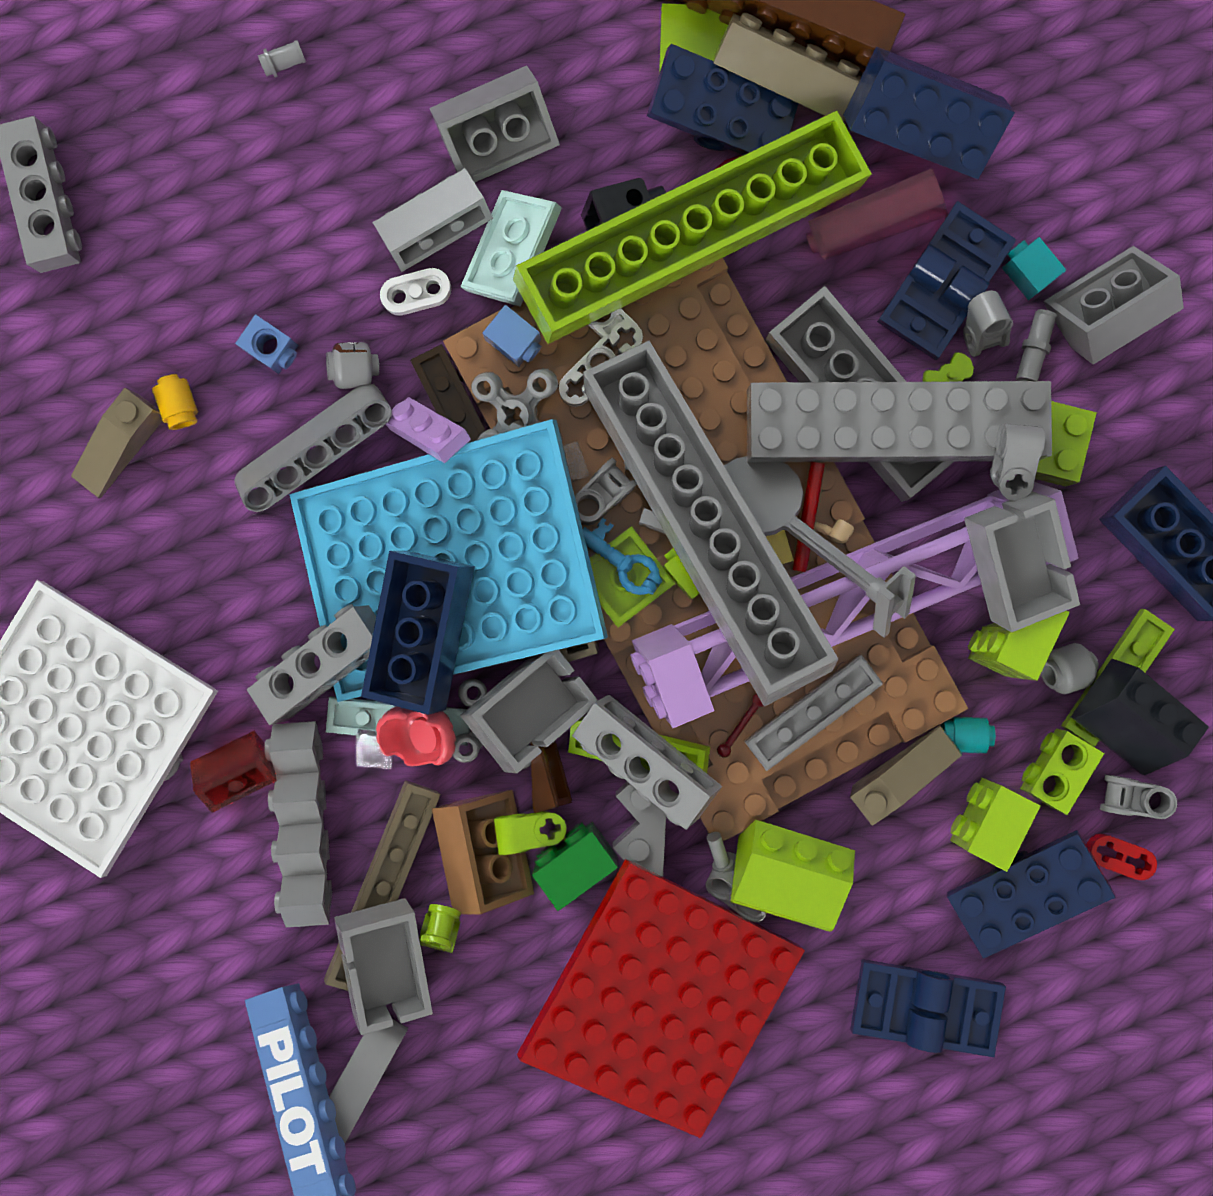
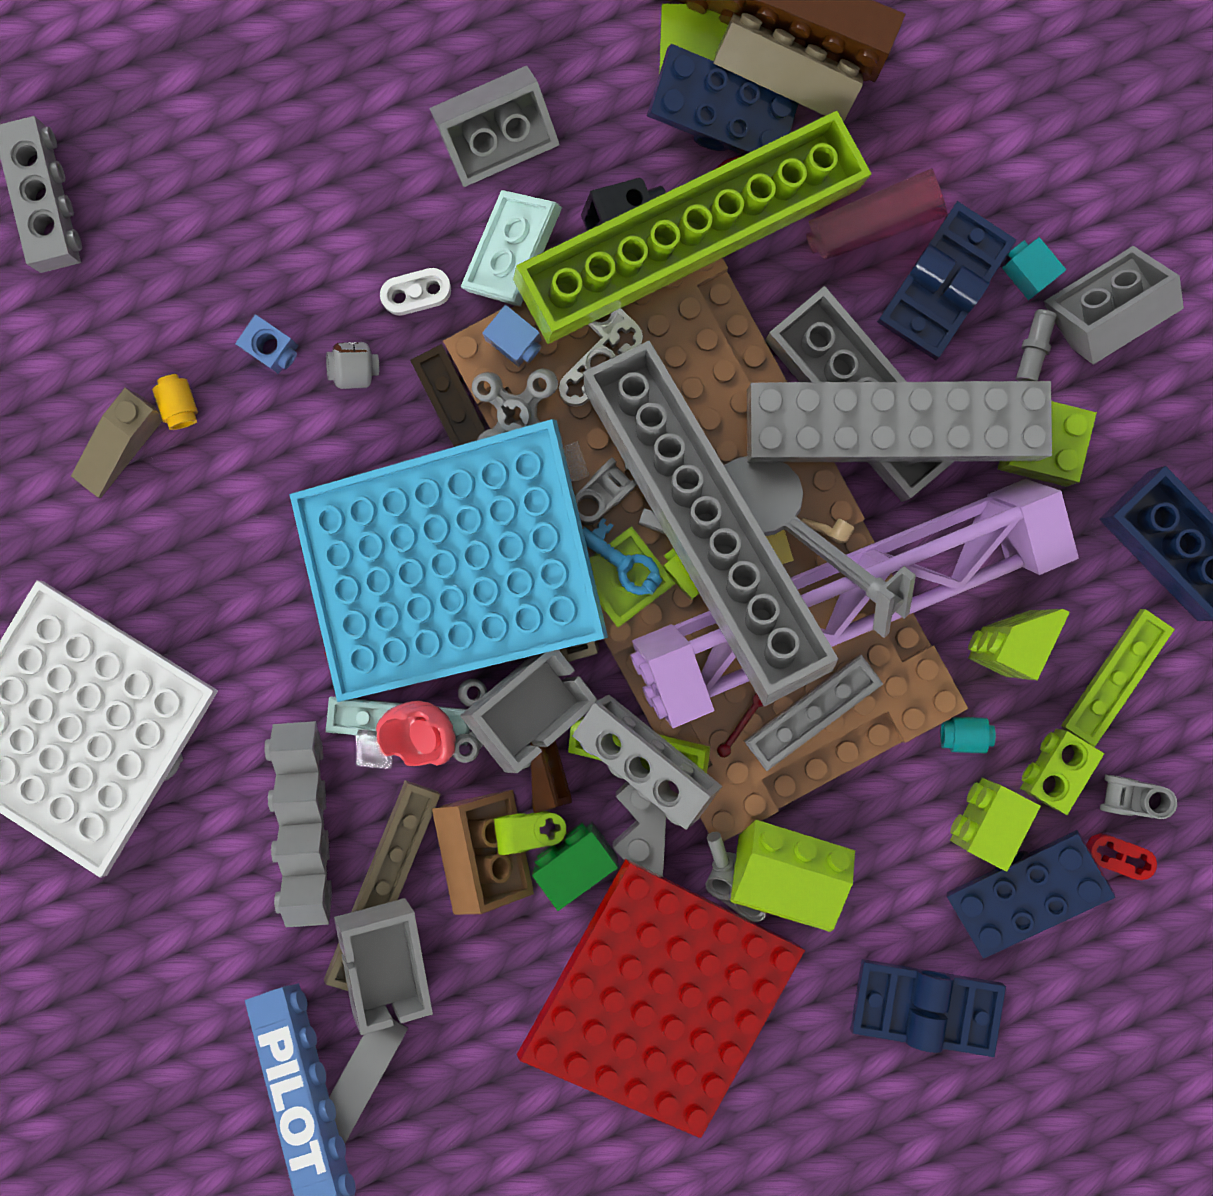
(232, 772): clear red brick -> none
(272, 690): light grey brick -> none
(281, 58): light grey pin -> none
(305, 462): light grey beam -> none
(417, 631): dark blue brick -> none
(427, 429): lavender plate -> none
(433, 219): light grey brick -> none
(440, 928): lime piece -> none
(809, 513): red bar -> none
(904, 775): dark tan slope -> none
(927, 113): dark blue brick -> none
(957, 370): lime piece -> none
(987, 323): light grey piece -> none
(1011, 563): light grey piece -> none
(1017, 453): light grey piece -> none
(1070, 669): light grey head -> none
(1138, 718): black slope -> none

